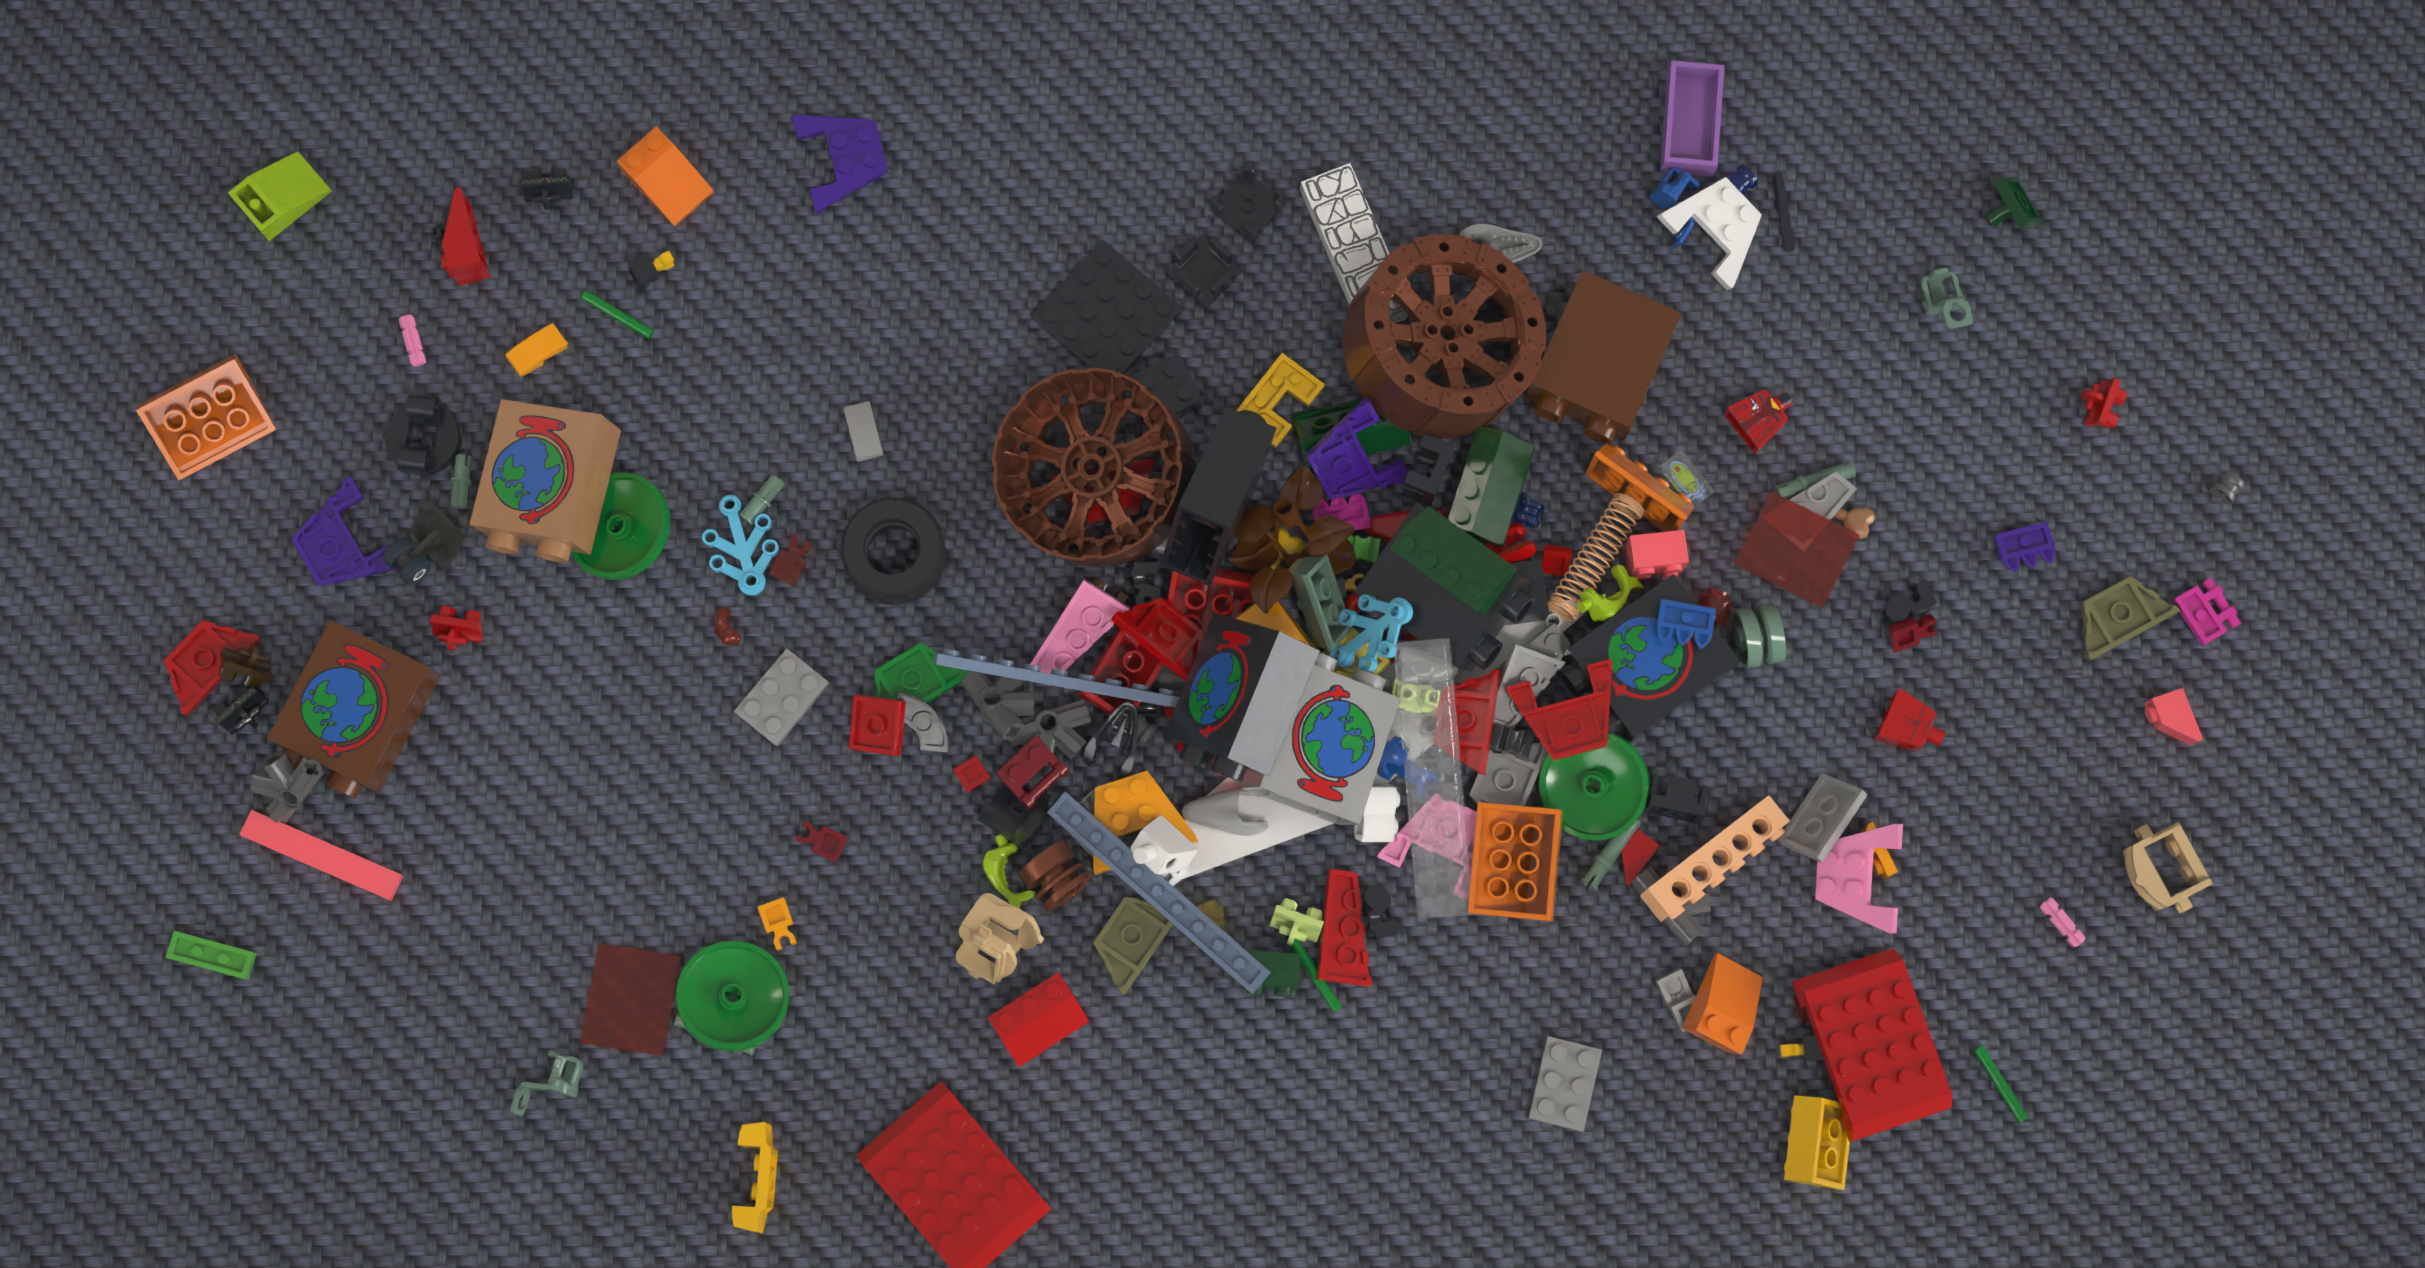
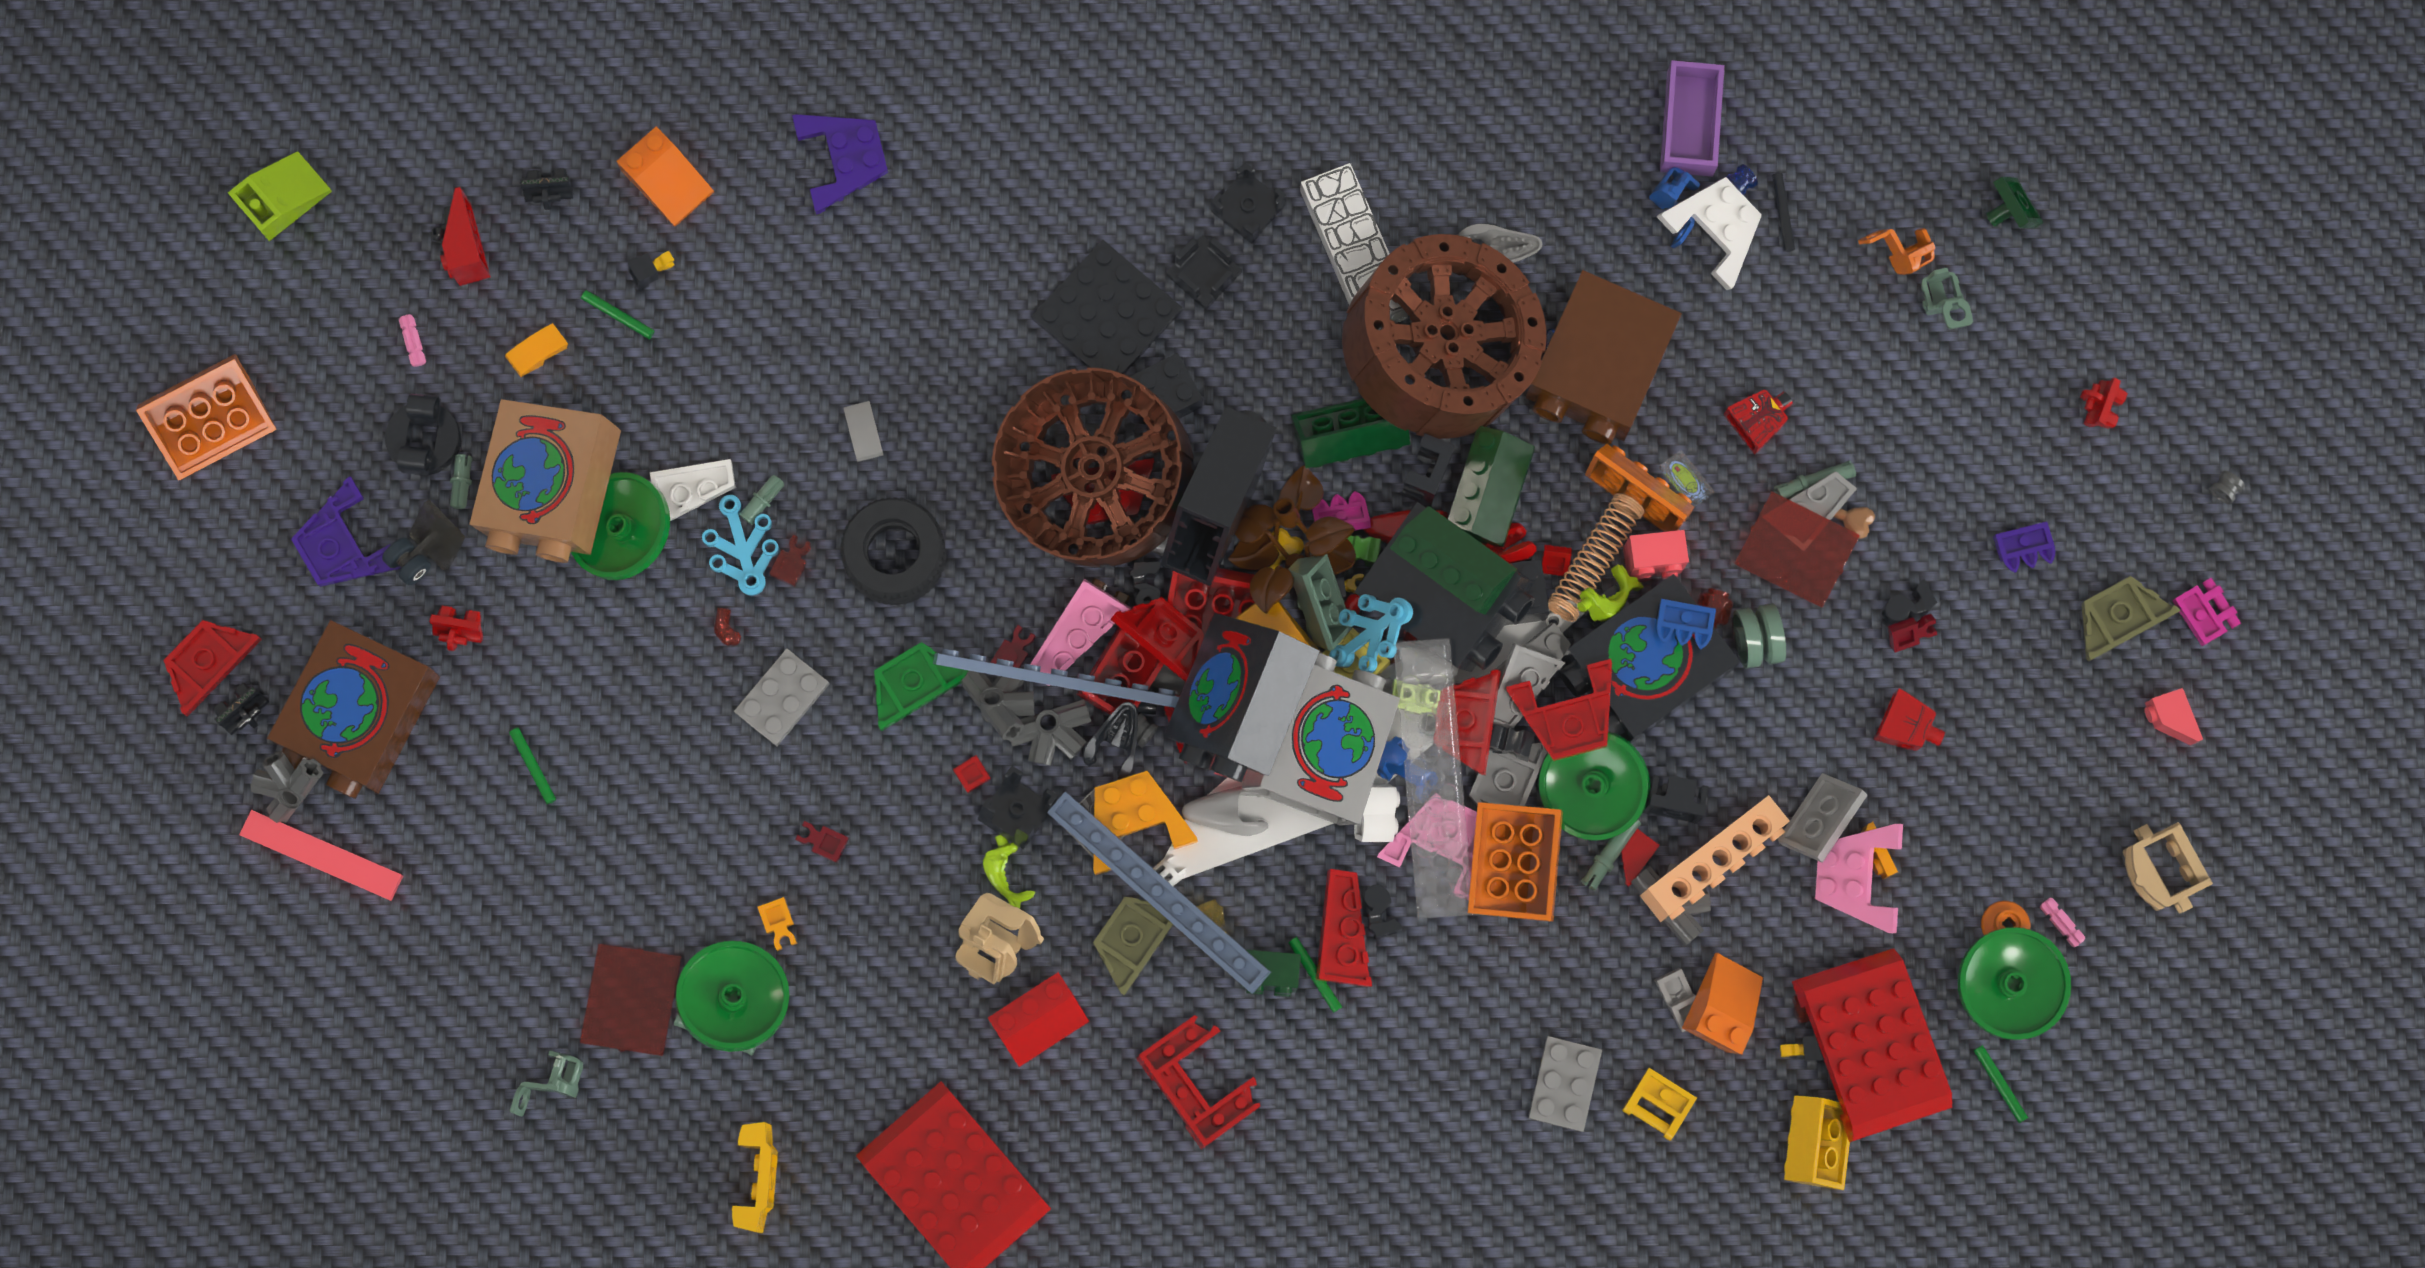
(211, 955): bright green plate -> none
(246, 662): dark brown hips -> none
(532, 765): none -> green bar
(693, 485): none -> white wing
(877, 725): red tile -> none
(925, 723): tile -> none
(1014, 650): none -> dark red plate
(1025, 765): dark red plate -> none
(1055, 876): copper wheel -> none
(1163, 847): white torso -> none
(1201, 1120): none -> red wedge
(1281, 378): yellow plate -> none
(1296, 924): yellowish green hips -> none
(1343, 462): dark purple wing -> none
(1529, 513): clear blue wheel -> none
(1663, 1095): none -> yellow plate
(1909, 259): none -> orange piece
(2002, 910): none -> orange piece
(2014, 983): none -> green dish

